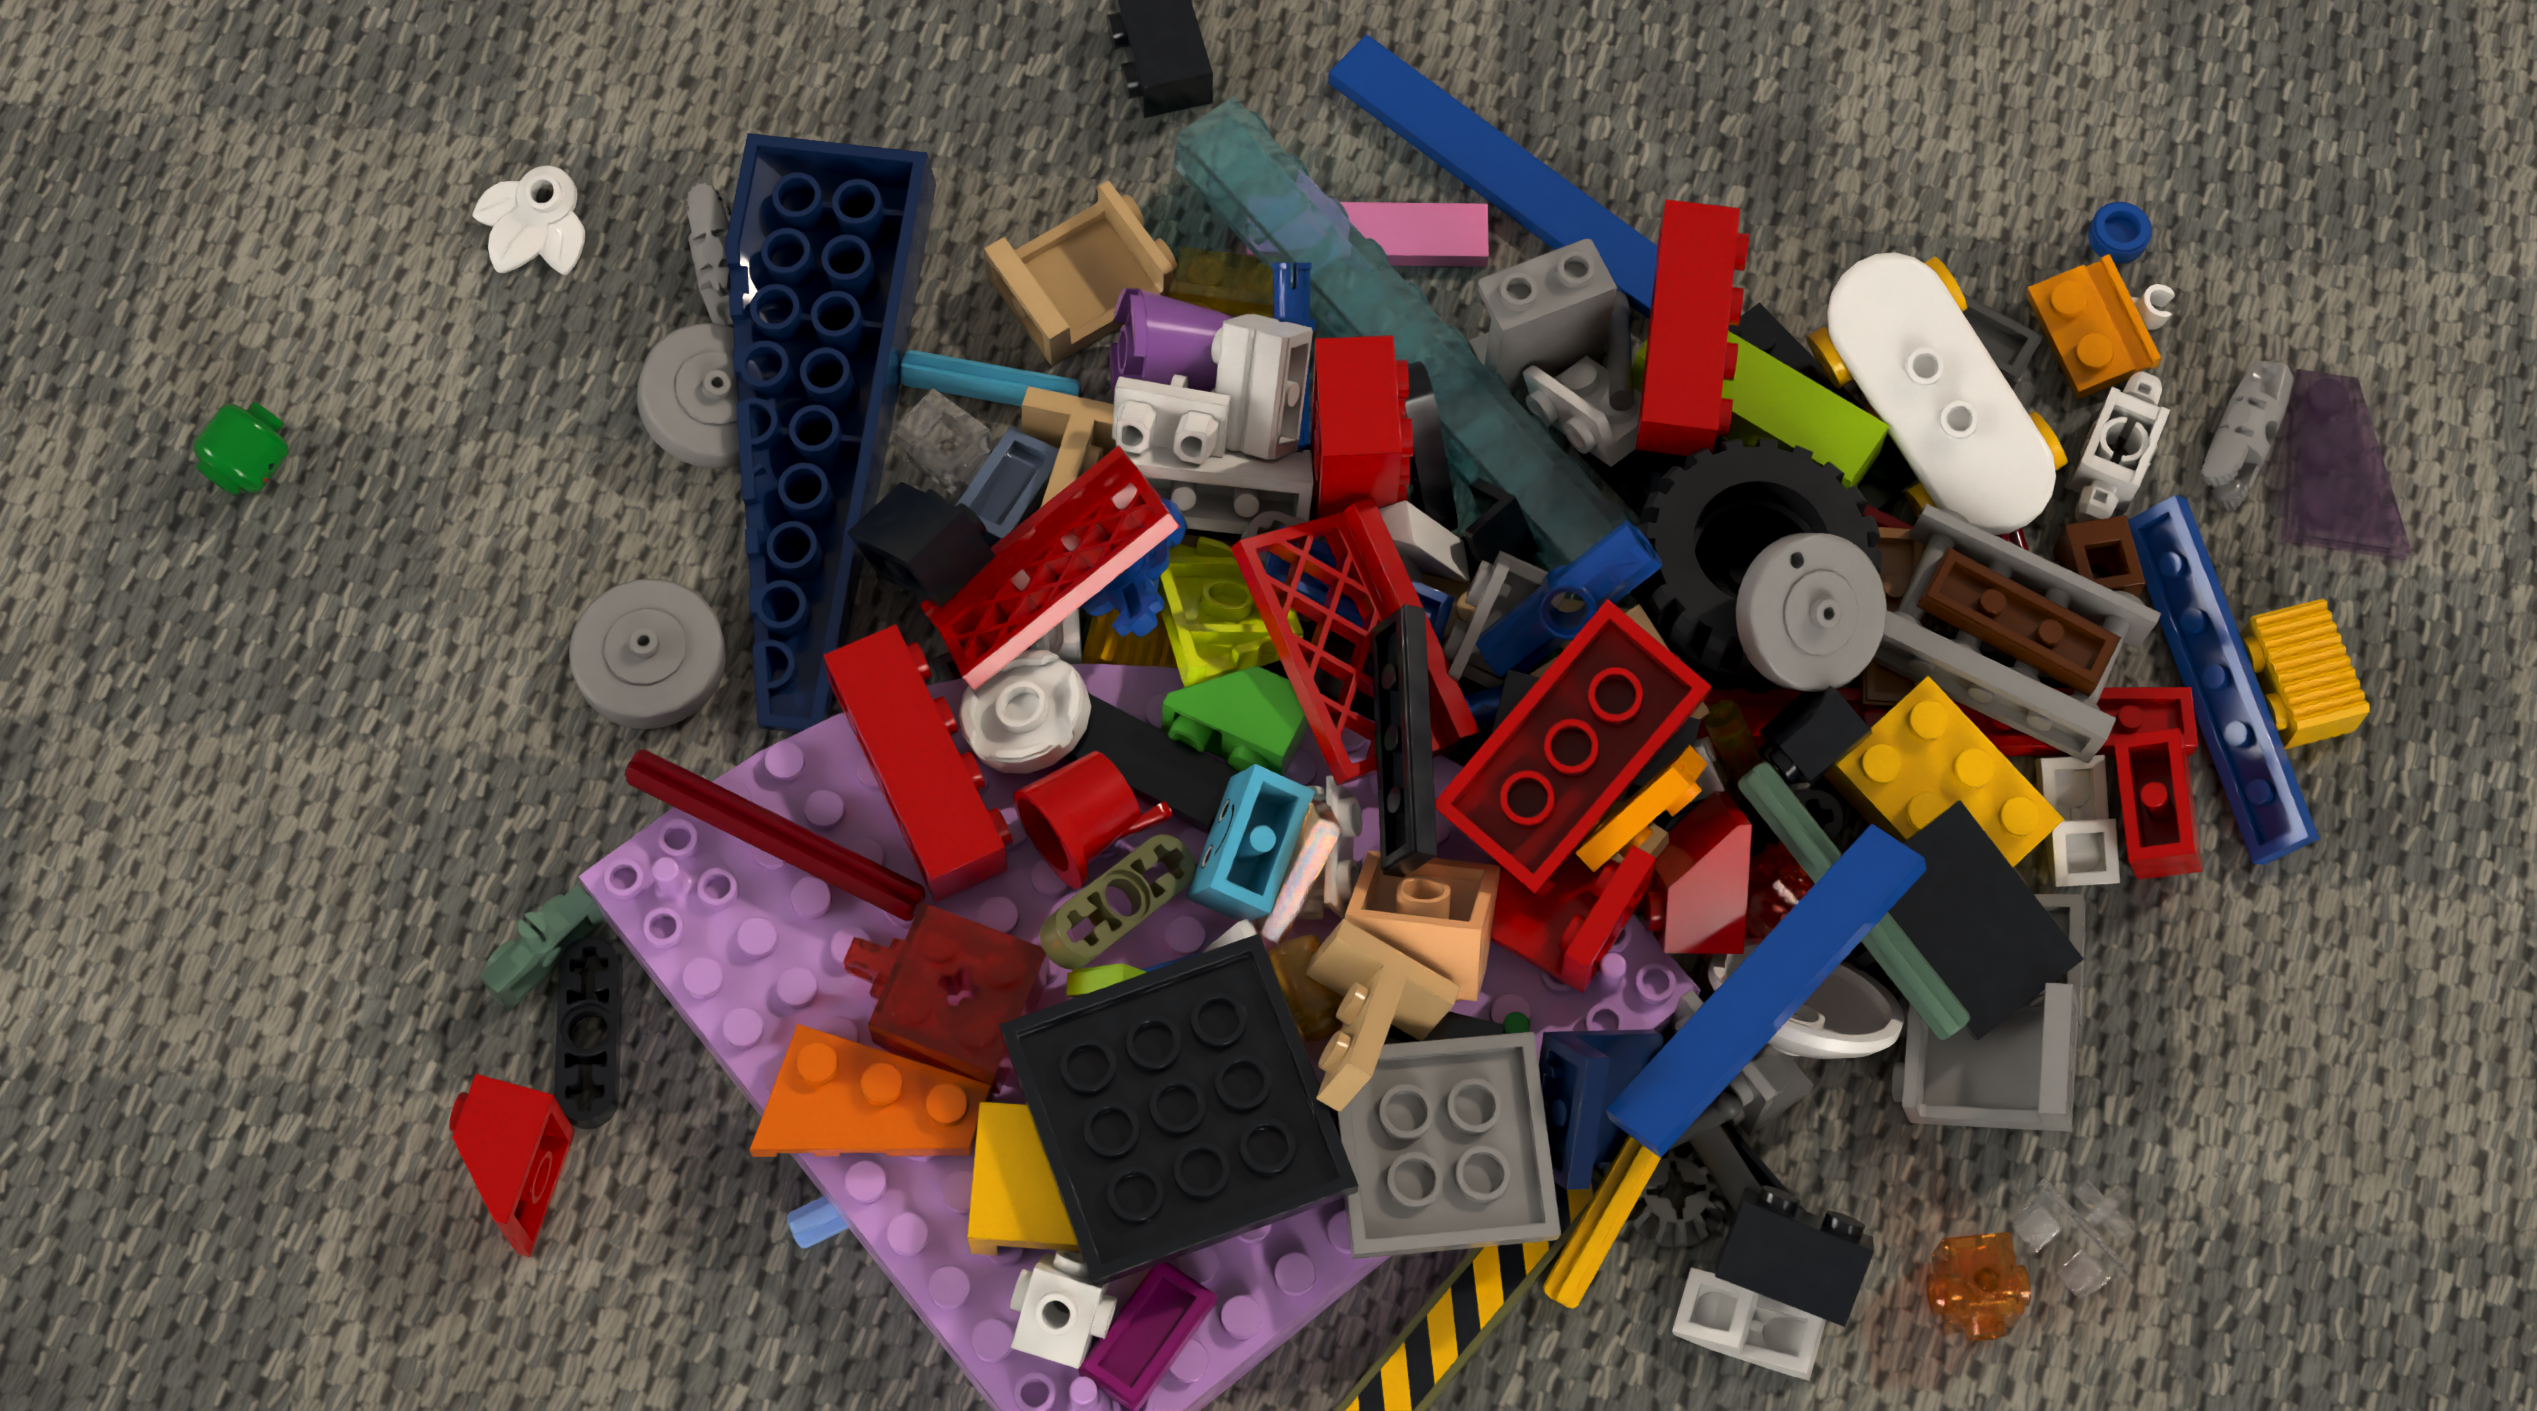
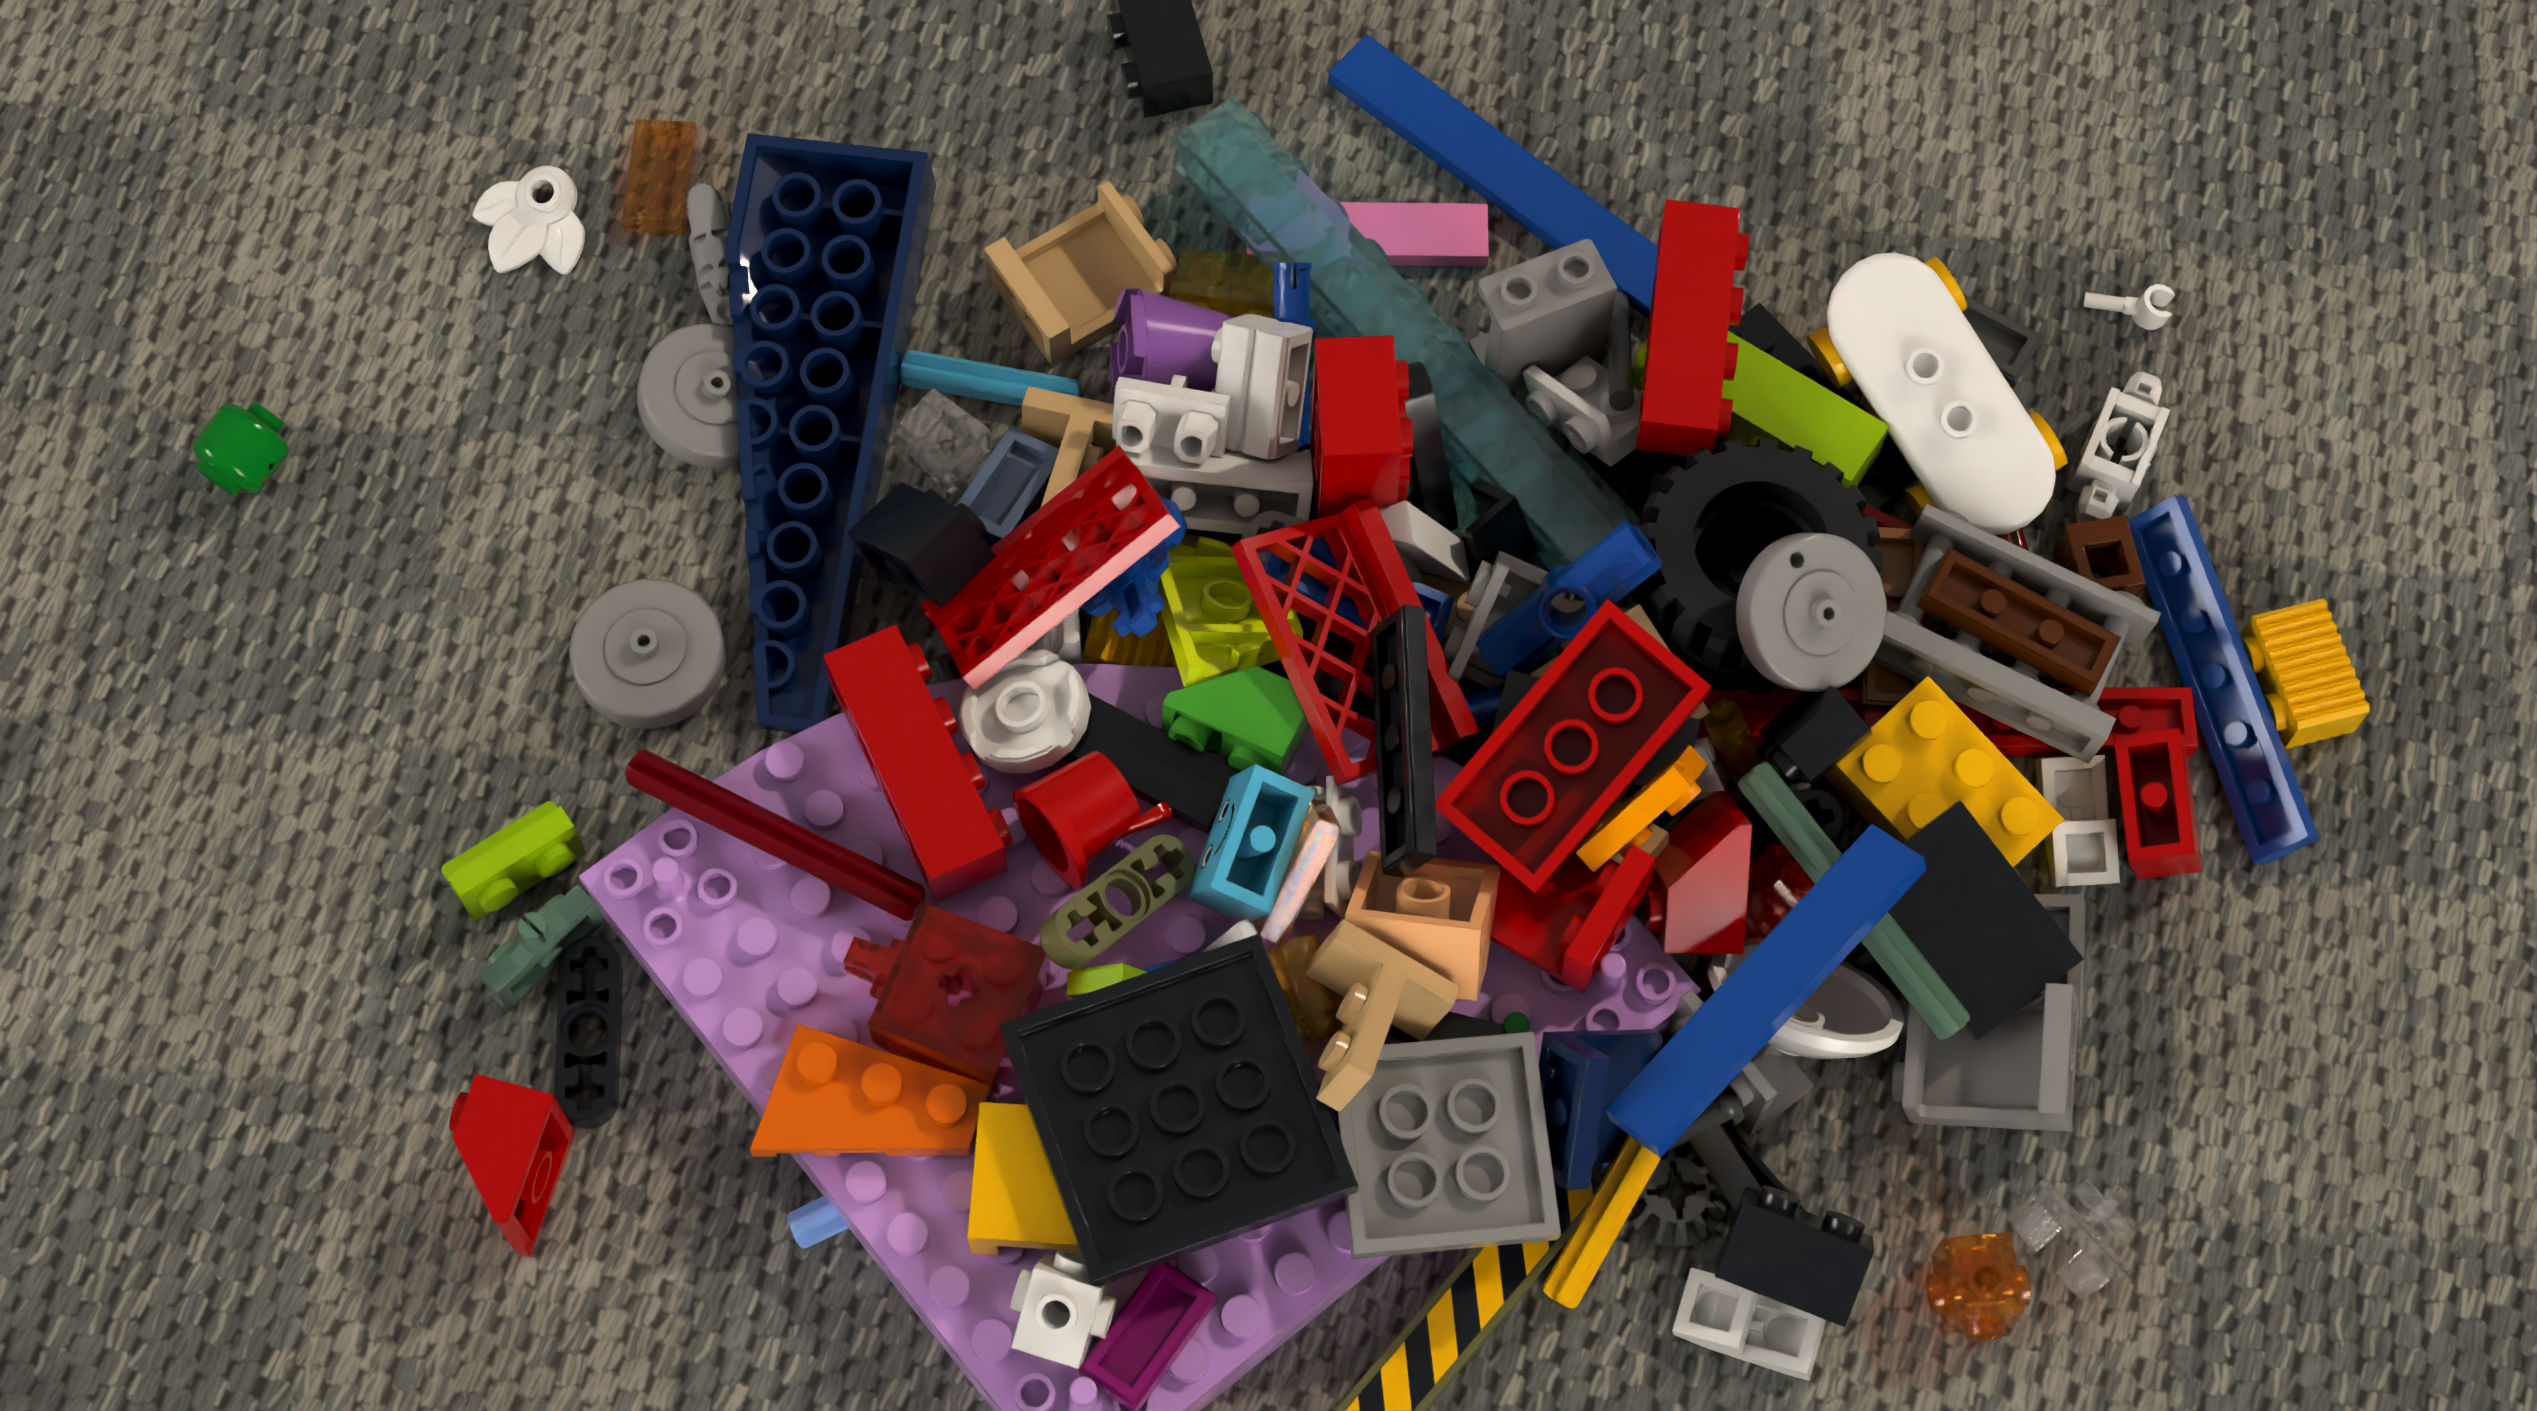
(513, 860): none -> lime bracket
(659, 177): none -> clear orange tile
(2093, 326): light orange plate -> none
(2120, 231): blue tile -> none
(2247, 432): light grey hinge -> none
(2336, 473): clear purple wing -> none

